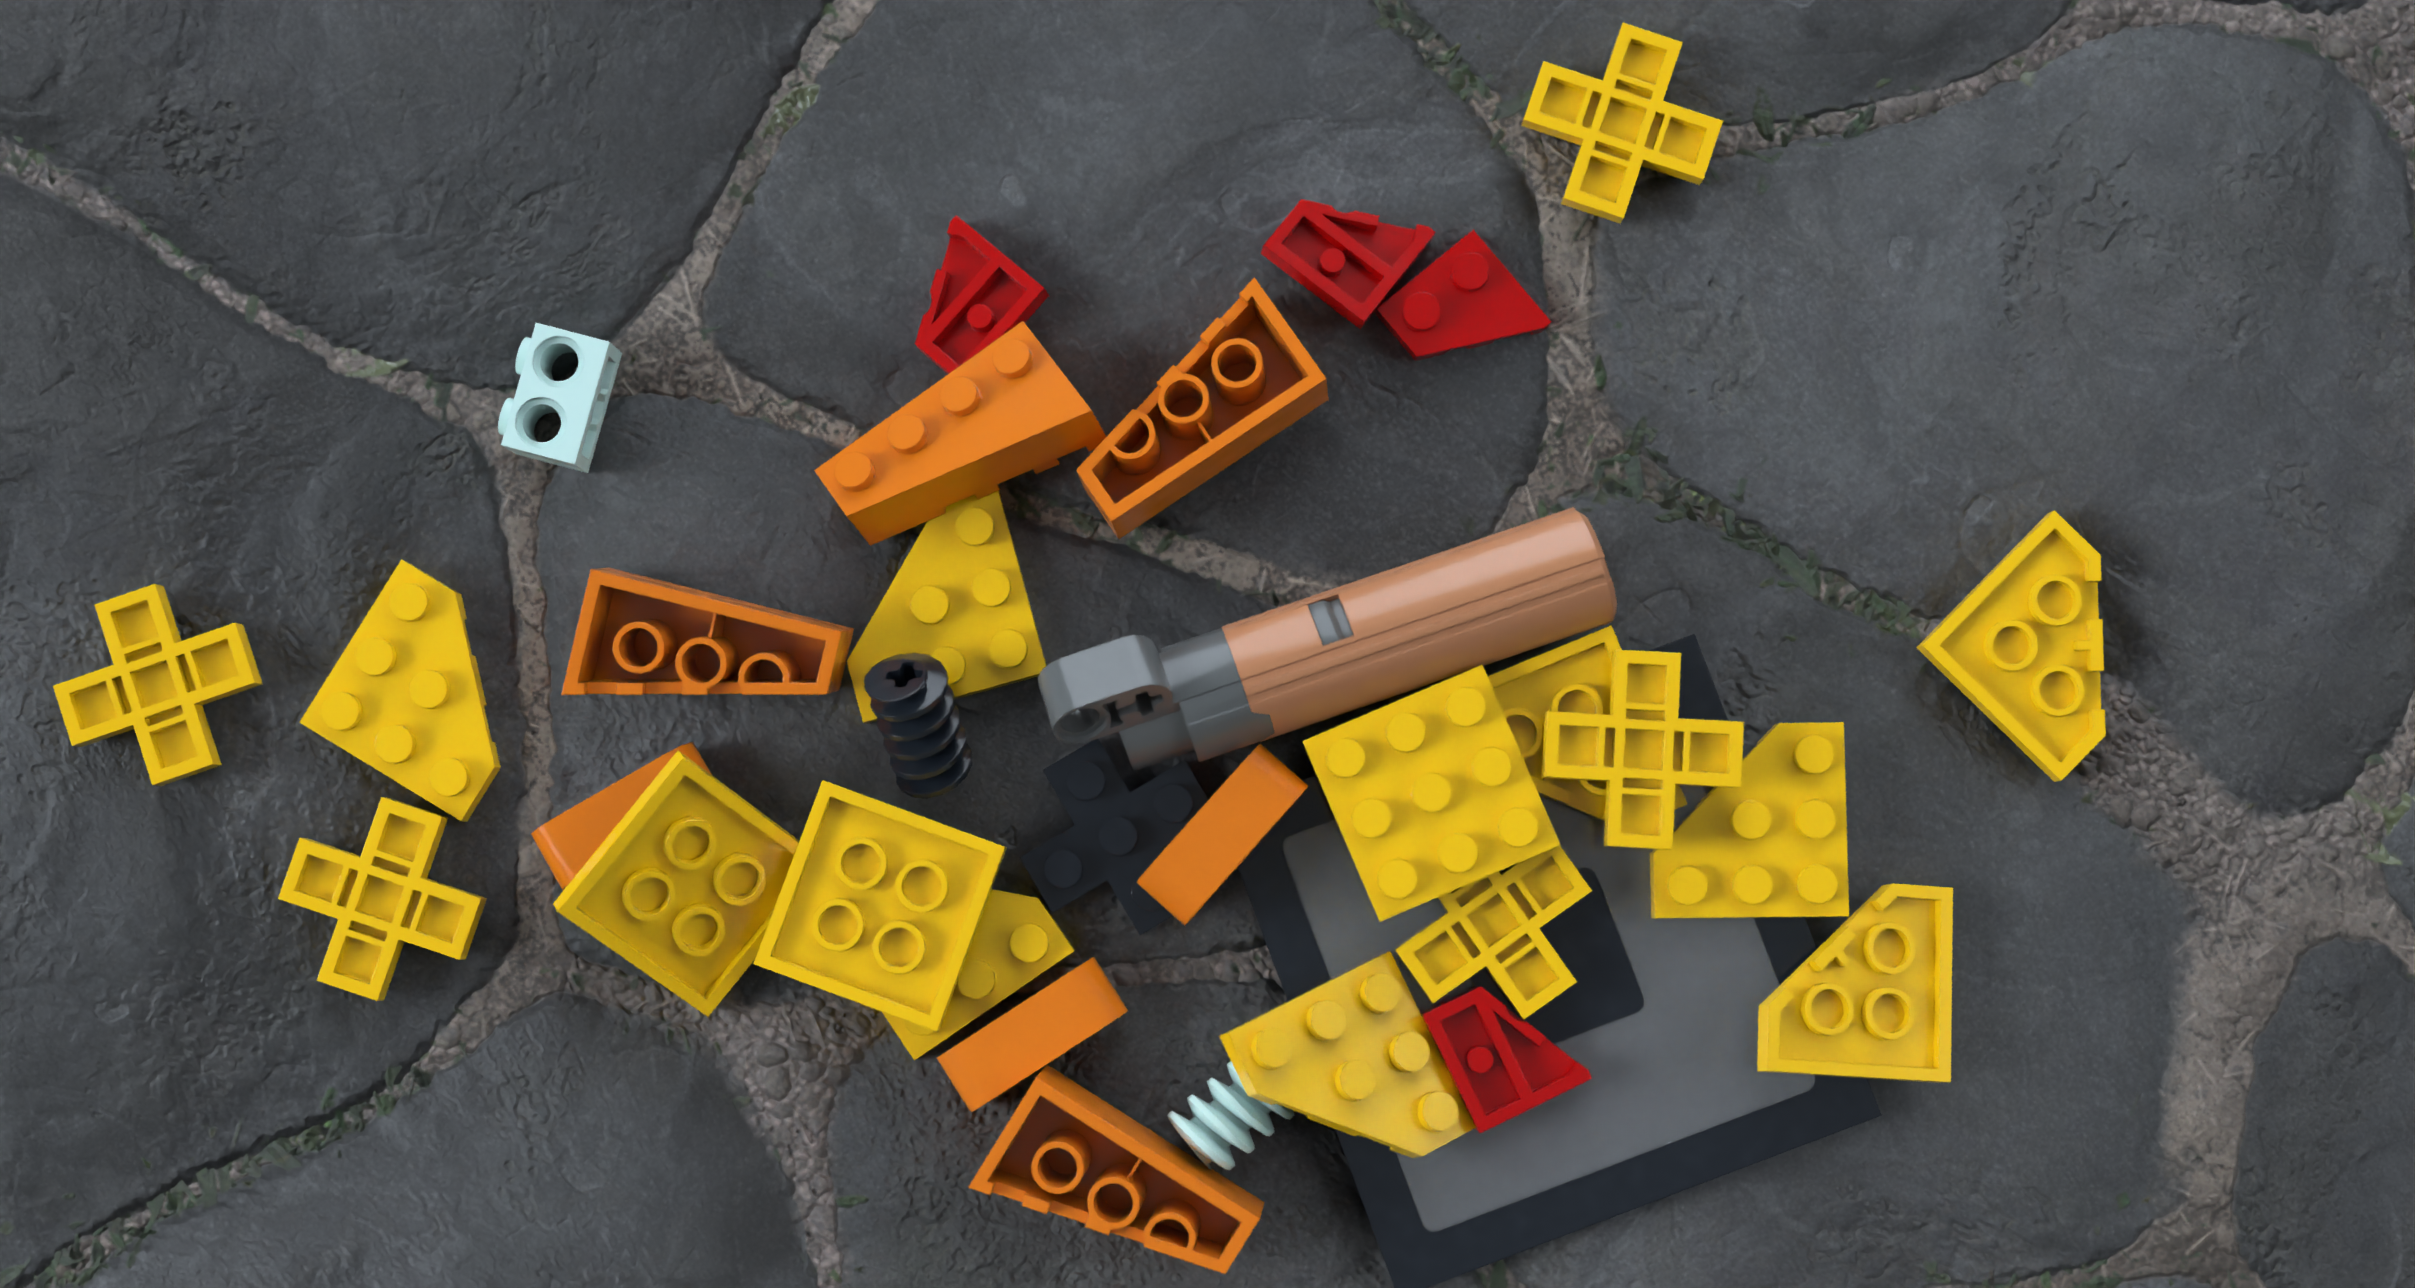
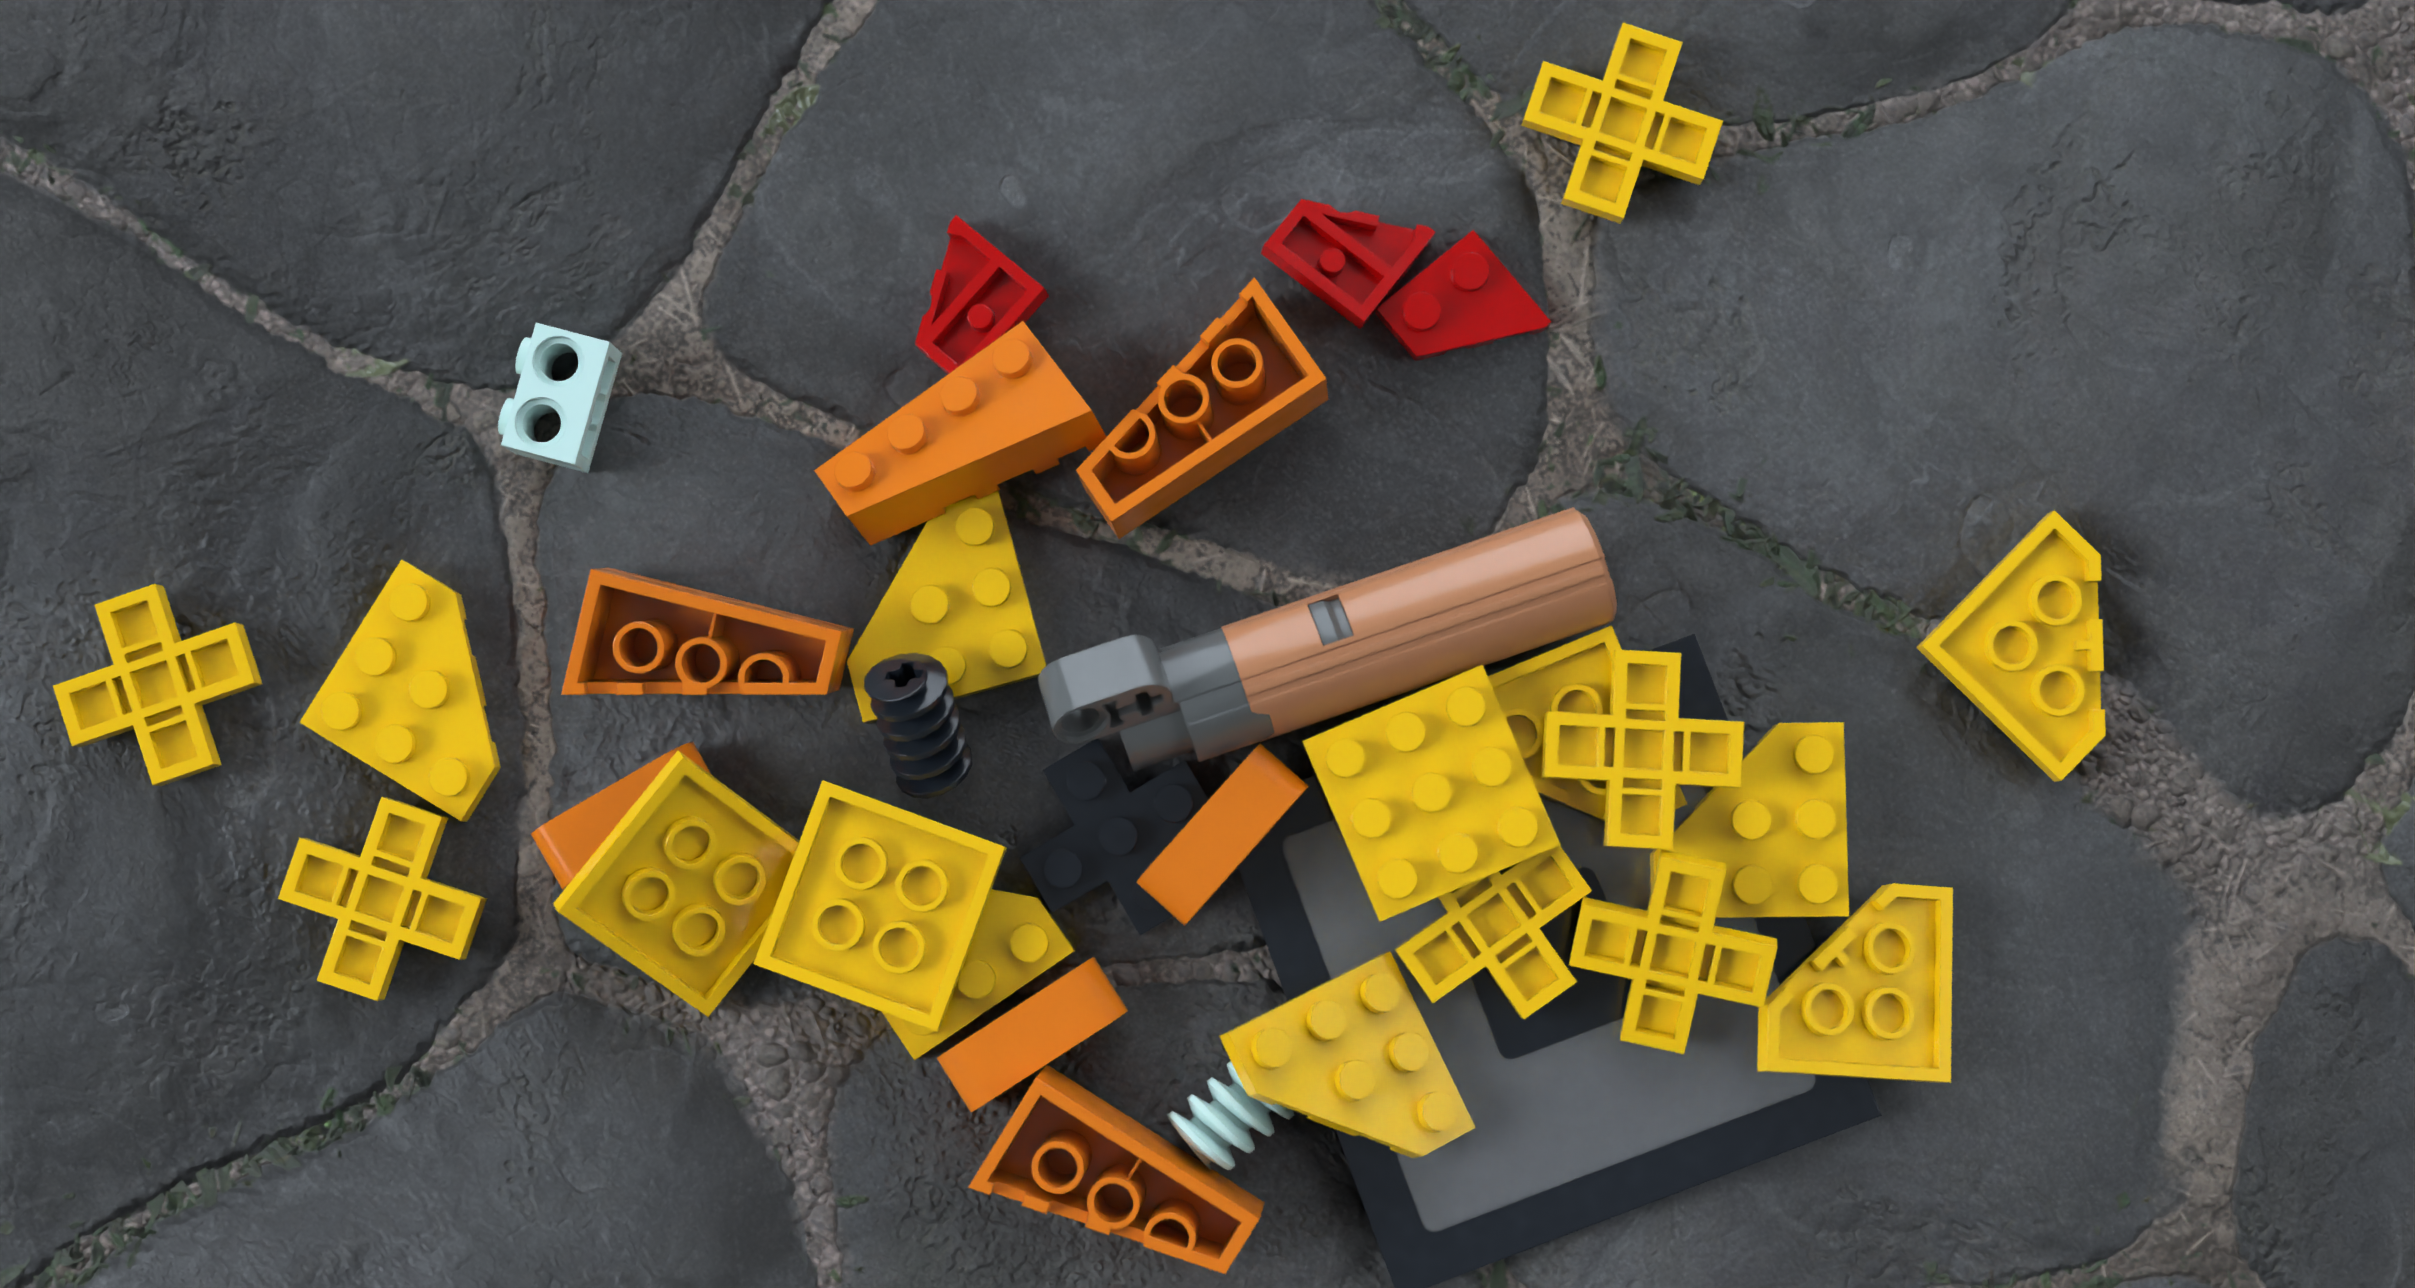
(1498, 1058): red wing -> none
(1673, 951): none -> yellow plate

